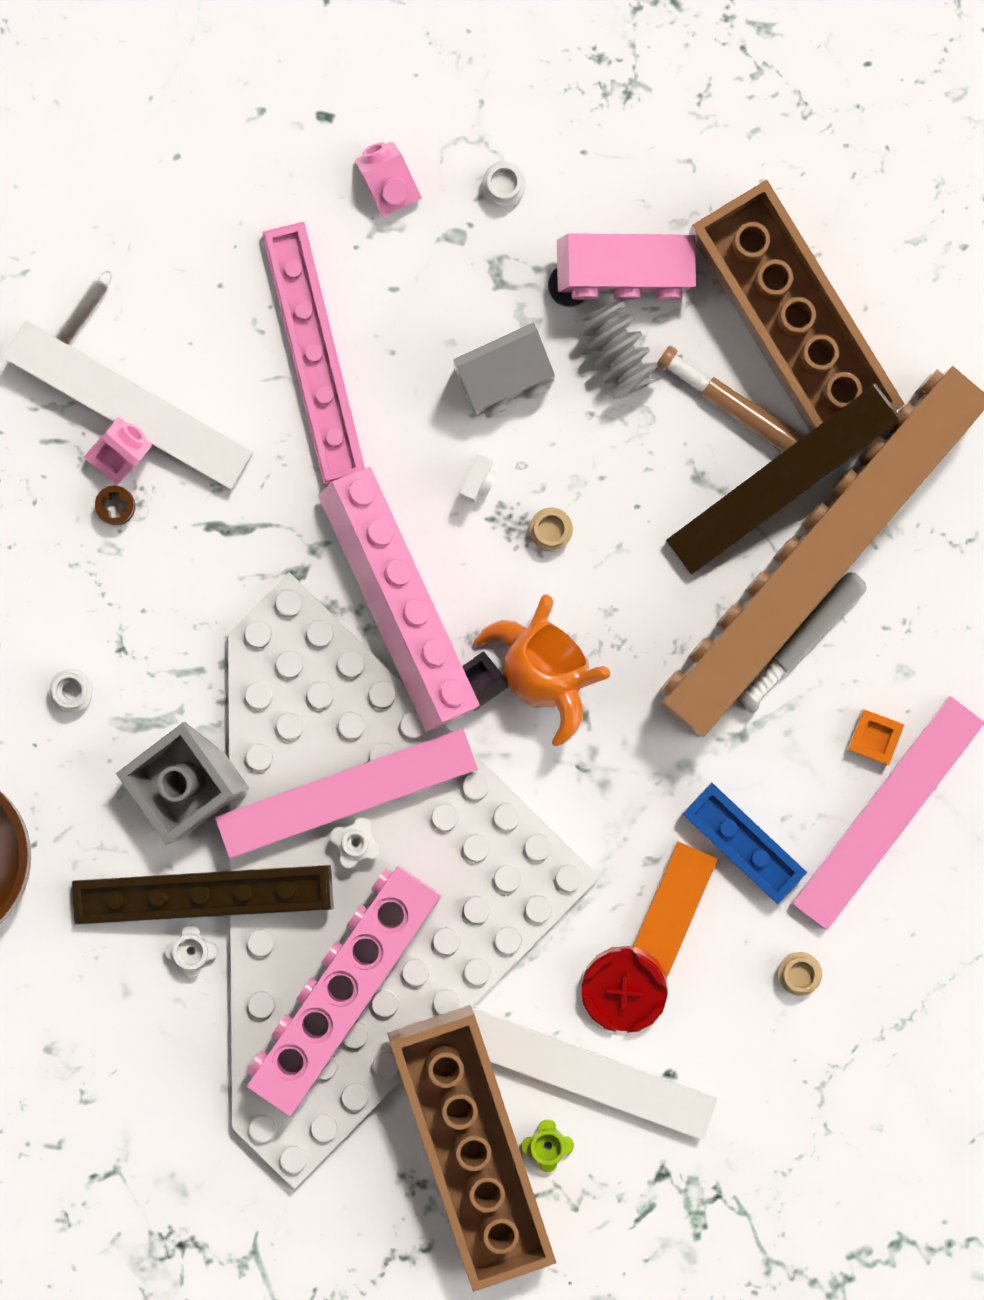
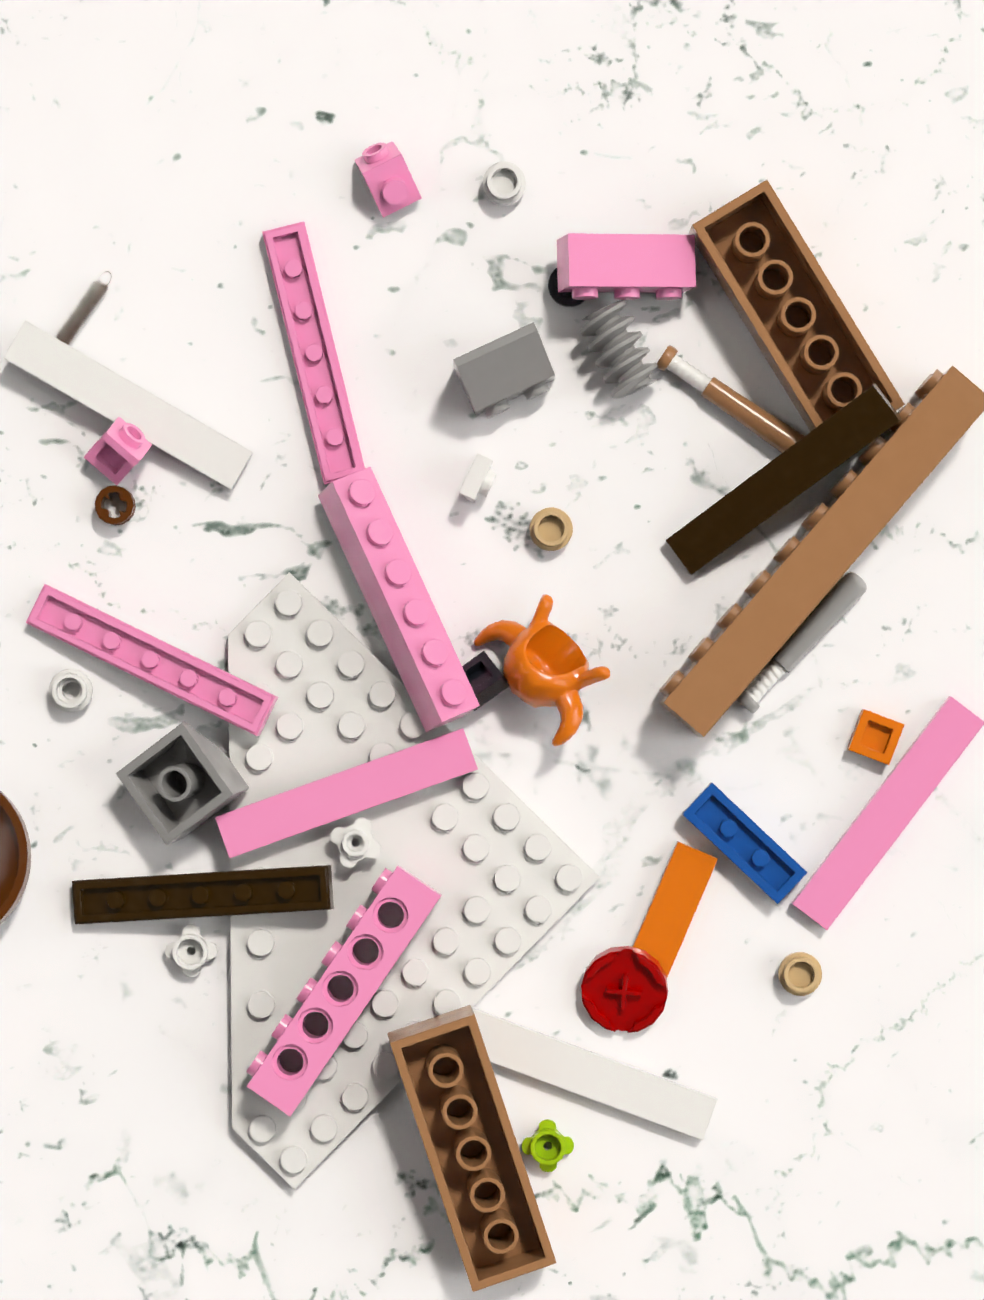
(152, 660): none -> bright pink tile

